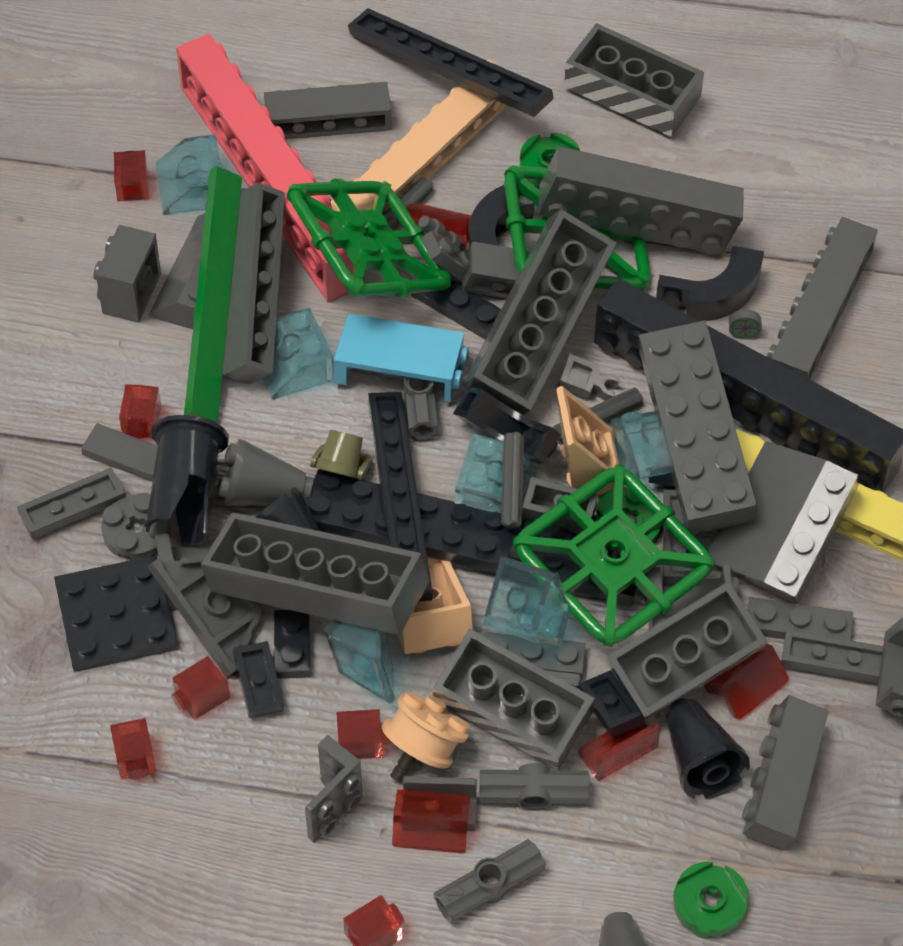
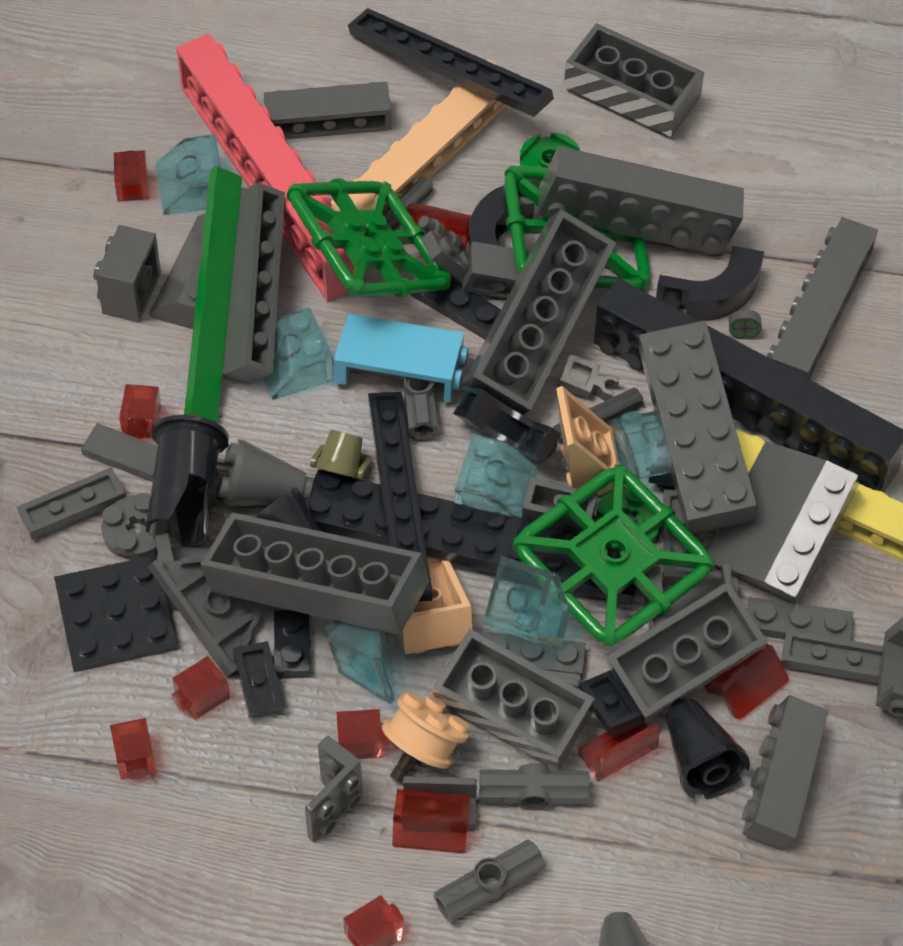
(512, 480): dark grey axle -> none
(707, 919): green plate -> none

